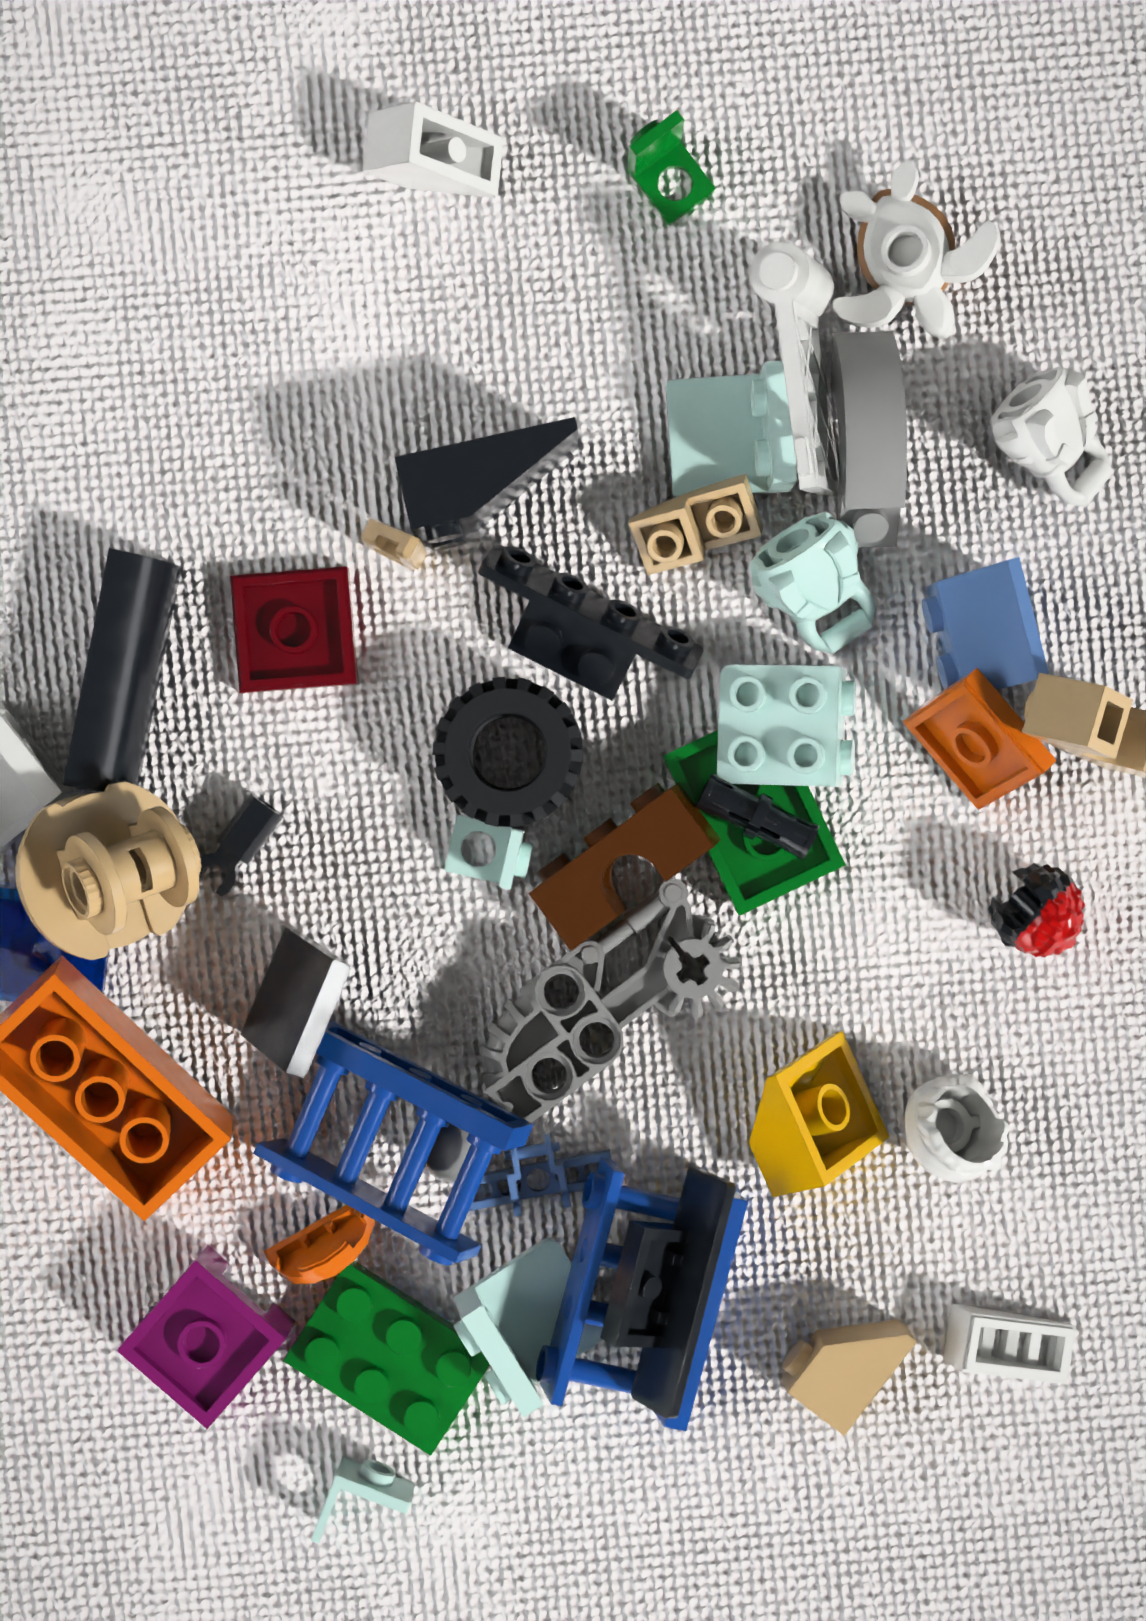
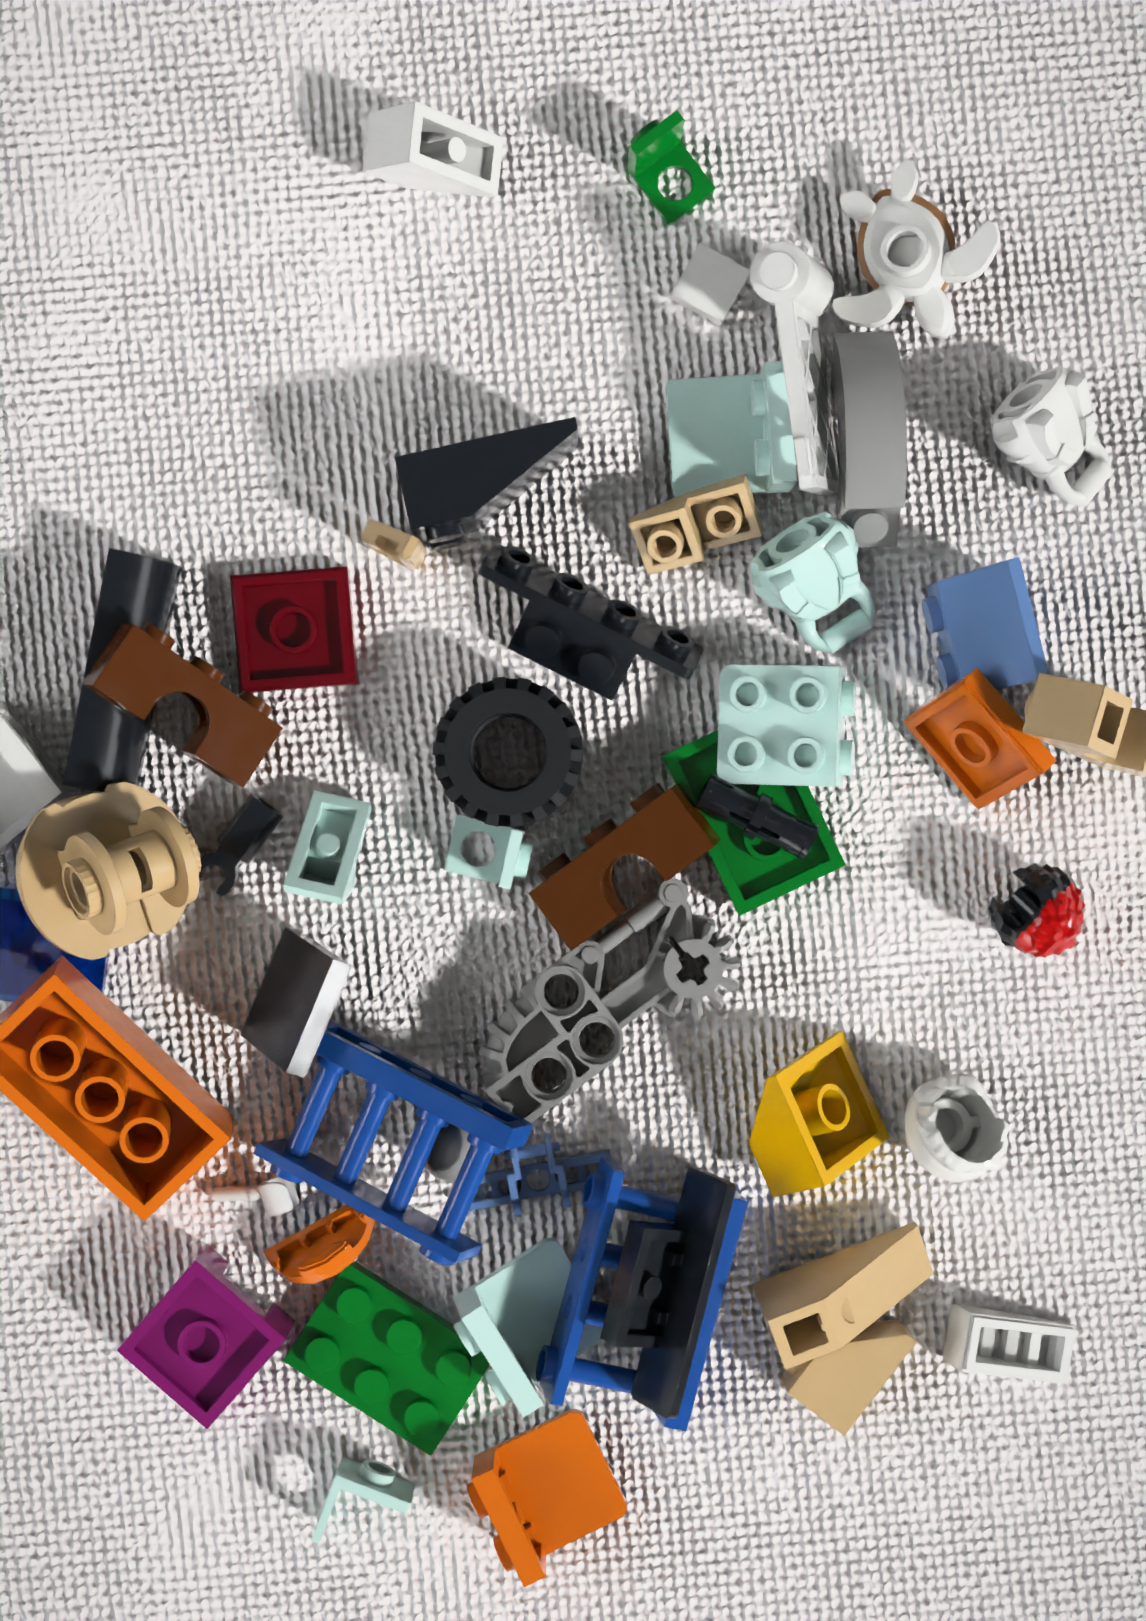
(228, 730): none -> reddish brown arch
(277, 1195): none -> white hand
(328, 848): none -> light aqua slope
(544, 1491): none -> orange bracket
(710, 284): none -> white tile
(841, 1294): none -> tan slope

